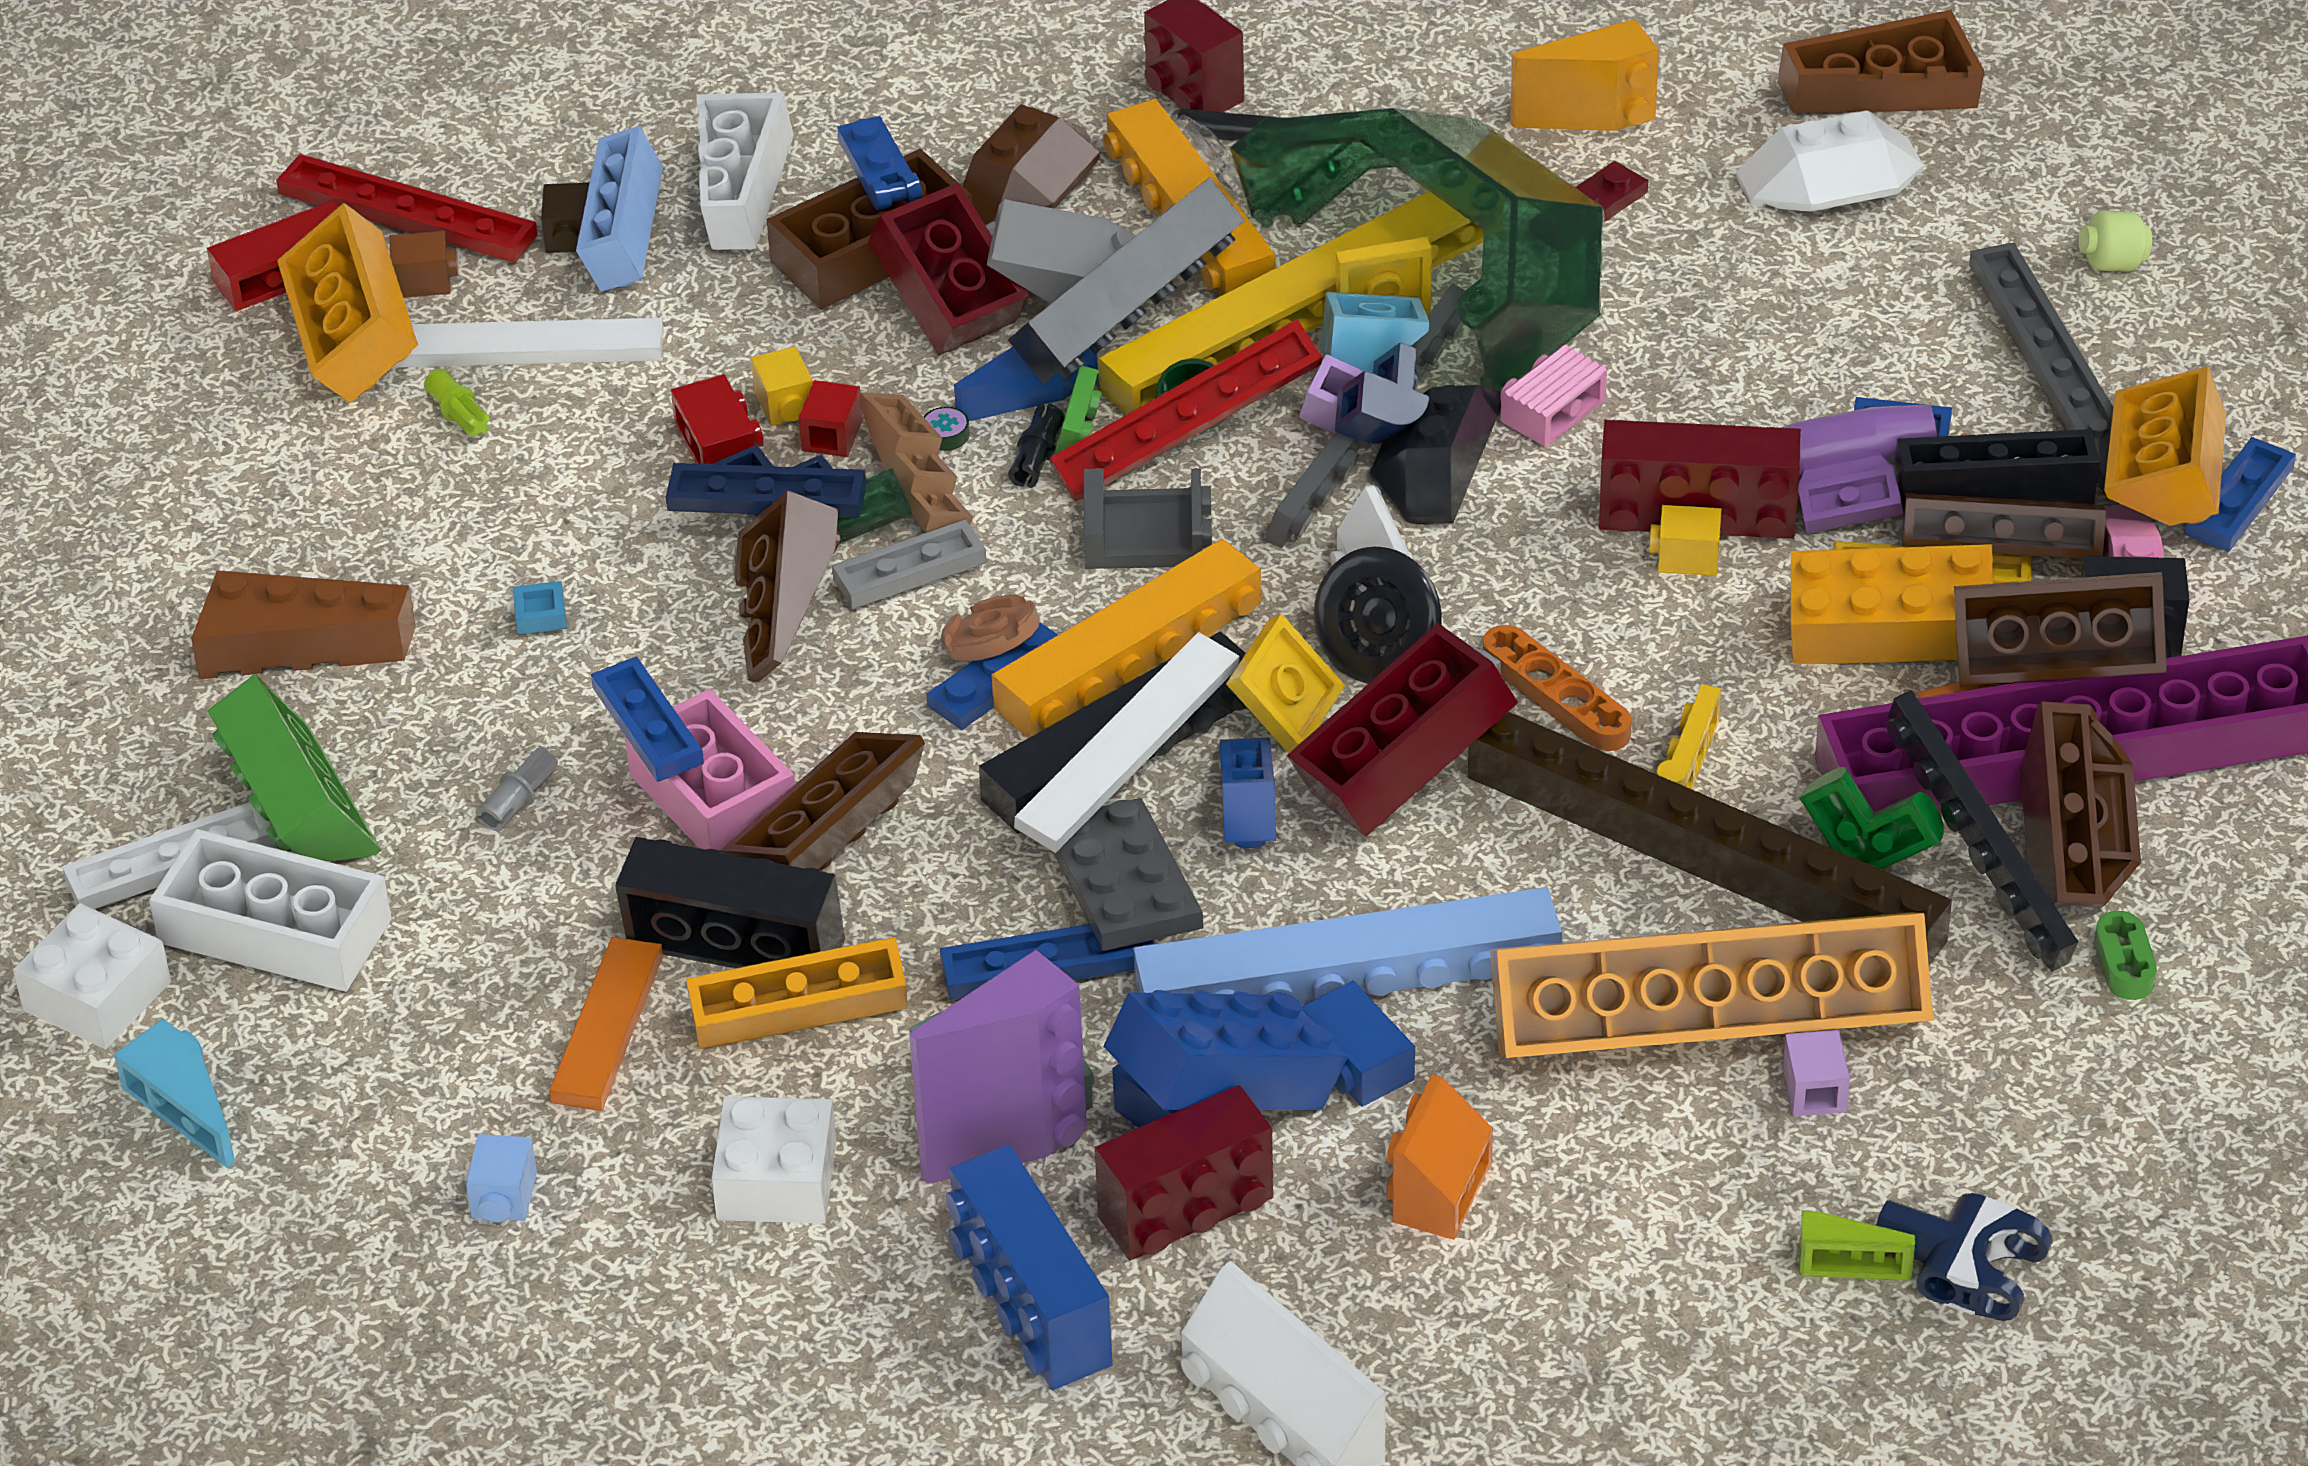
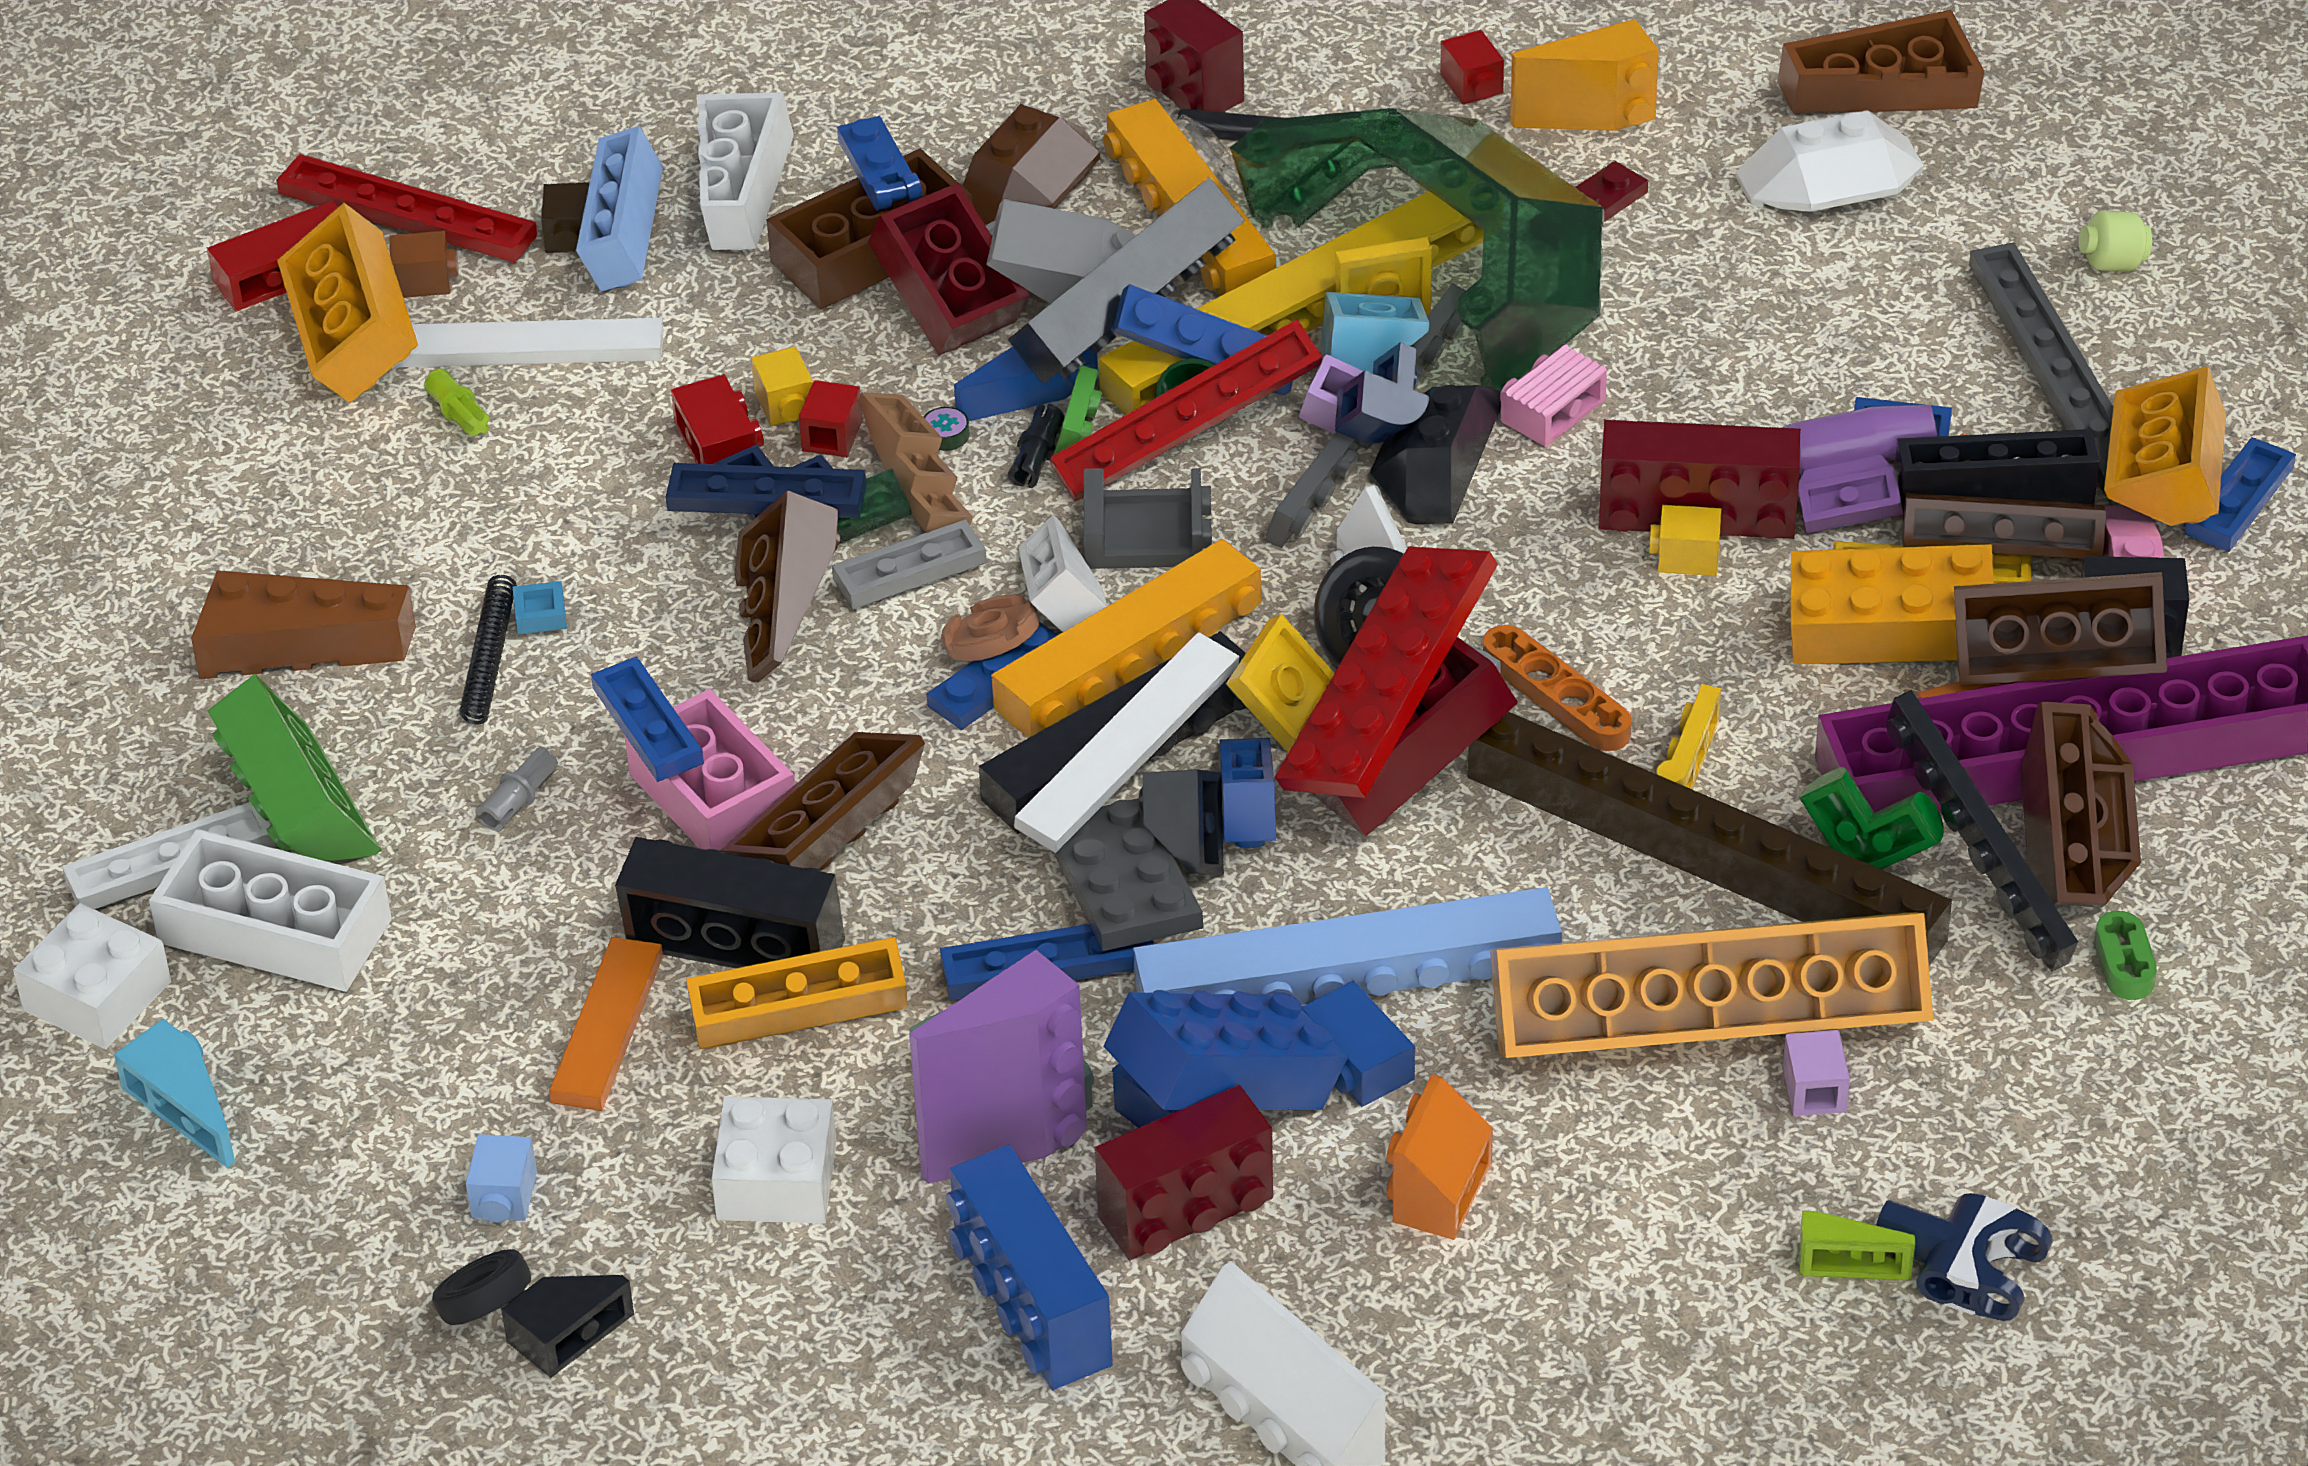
(481, 1287): none -> black tyre
(486, 658): none -> black piece
(565, 1317): none -> black slope
(1059, 577): none -> white slope
(1180, 329): none -> blue plate
(1186, 816): none -> black slope
(1386, 671): none -> red plate
(1472, 67): none -> red brick

